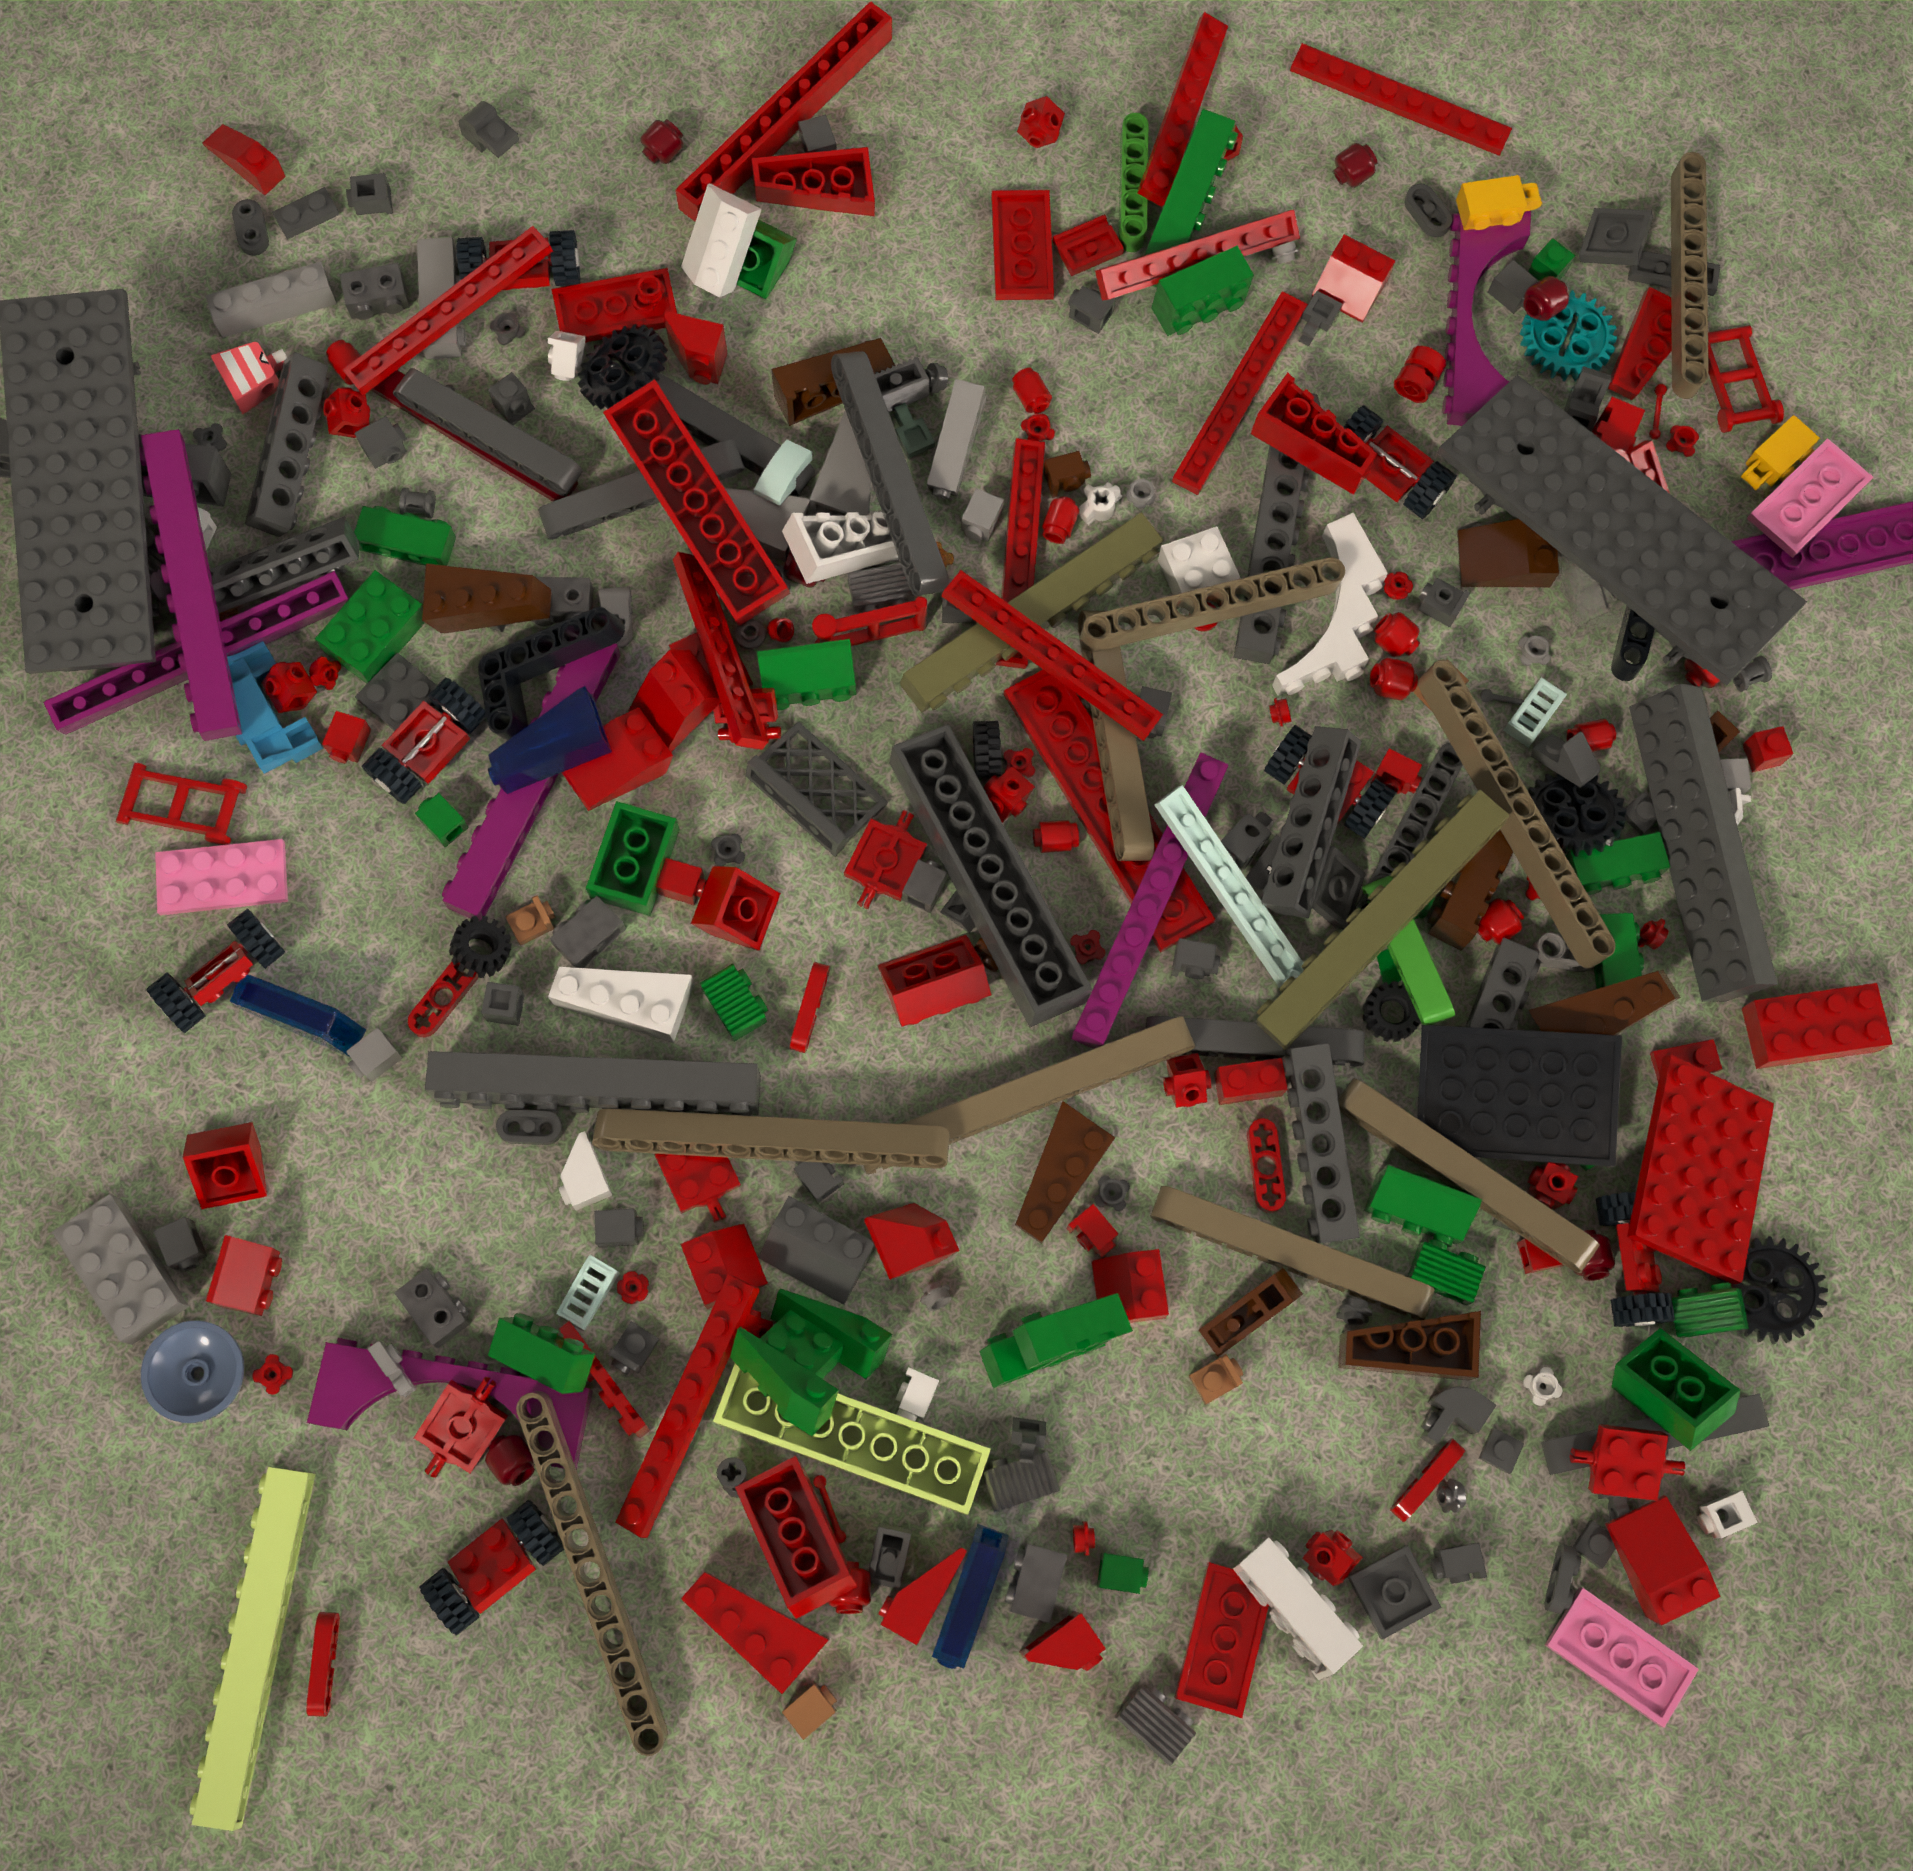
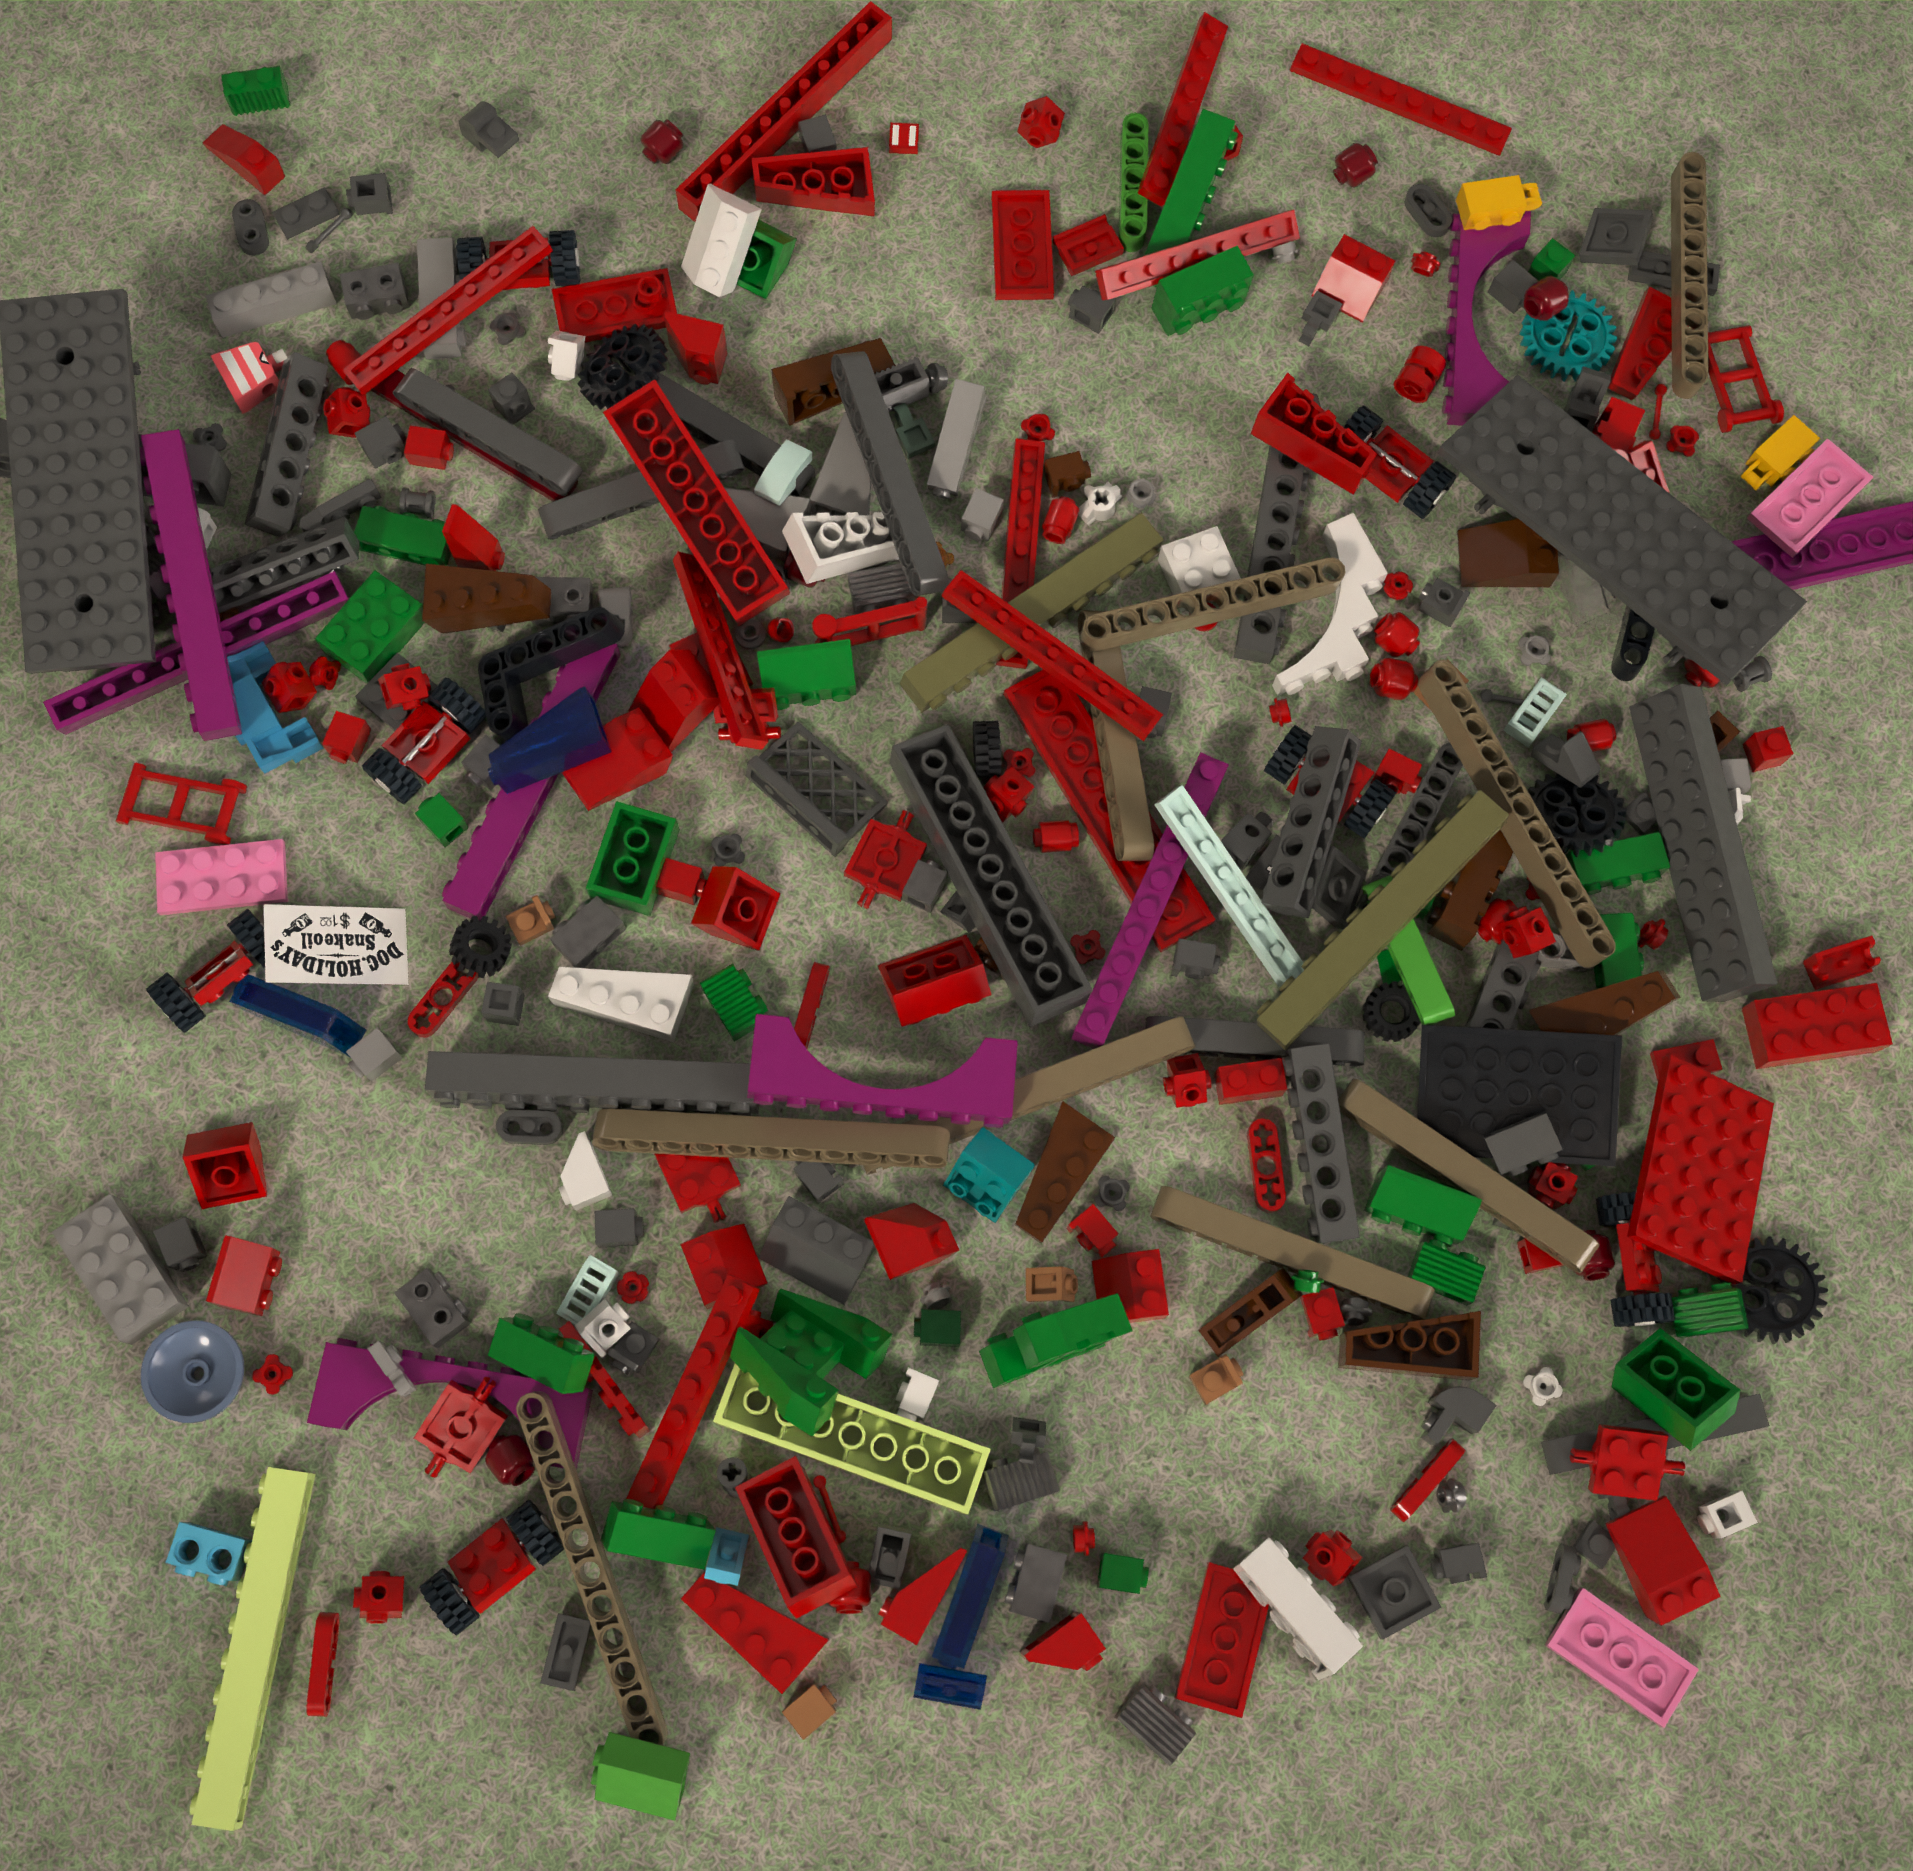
(211, 1545): none -> medium azure brick
(255, 90): none -> green brick
(312, 245): none -> dark grey hinge
(335, 945): none -> white sticker
(342, 505): none -> dark grey hinge
(379, 1610): none -> red brick
(394, 689): none -> red brick
(428, 447): none -> red brick
(471, 542): none -> red slope
(478, 762): none -> flat silver brick
(566, 1652): none -> dark grey plate
(591, 1326): none -> white brick
(640, 1775): none -> bright green brick
(658, 1534): none -> green brick
(726, 1556): none -> medium azure plate
(789, 1073): none -> magenta arch
(903, 138): none -> tile
(938, 1328): none -> dark green brick
(950, 1686): none -> clear blue plate
(988, 1174): none -> teal slope
(1031, 391): red brick -> none
(1051, 1284): none -> medium nougat bracket
(1239, 393): red plate -> none
(1307, 1281): none -> green plate
(1323, 1314): none -> red bracket
(1425, 264): none -> red plate
(1501, 1450): dark grey plate -> none
(1523, 1144): none -> dark grey brick
(1526, 931): none -> red brick
(1841, 963): none -> red hinge

